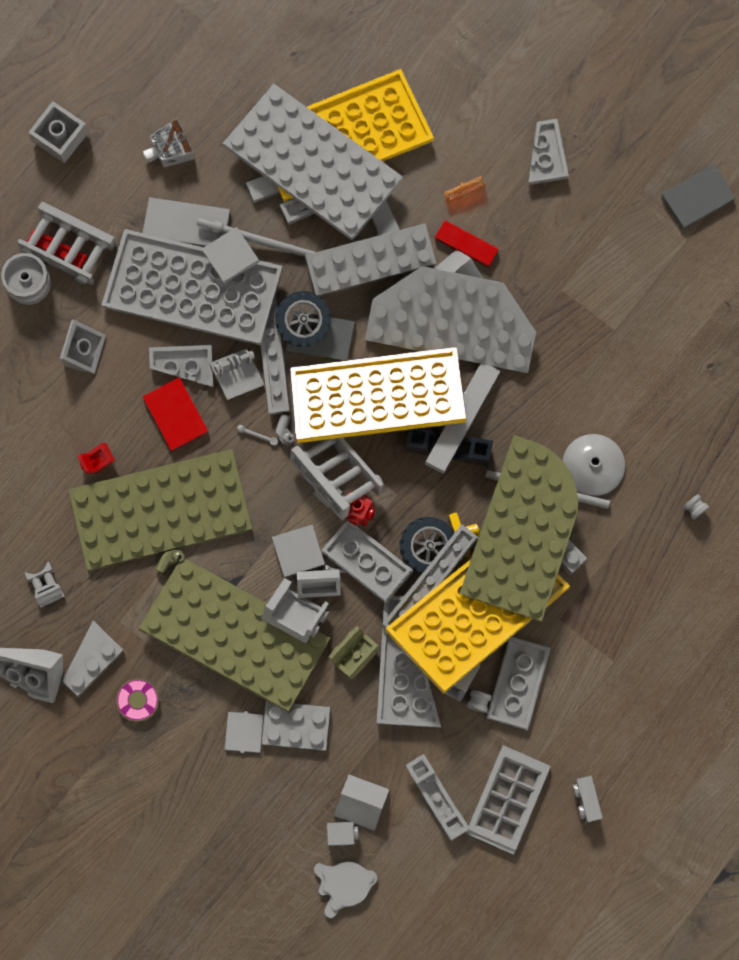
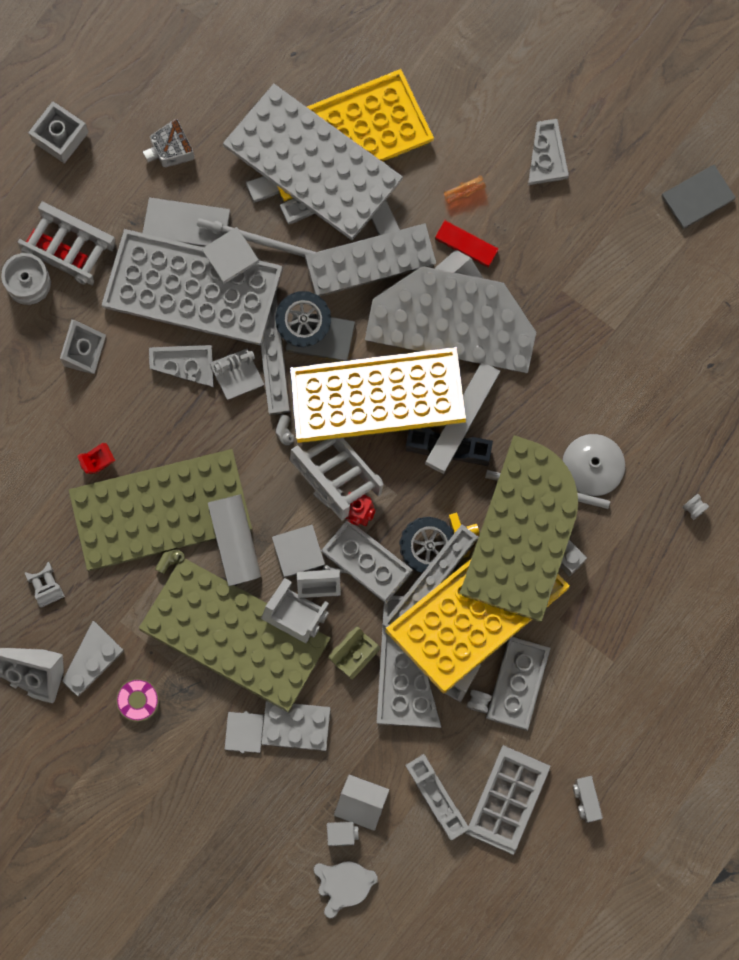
(175, 414): red tile -> none
(234, 539): none -> light grey brick
(273, 441): light grey hinge -> none

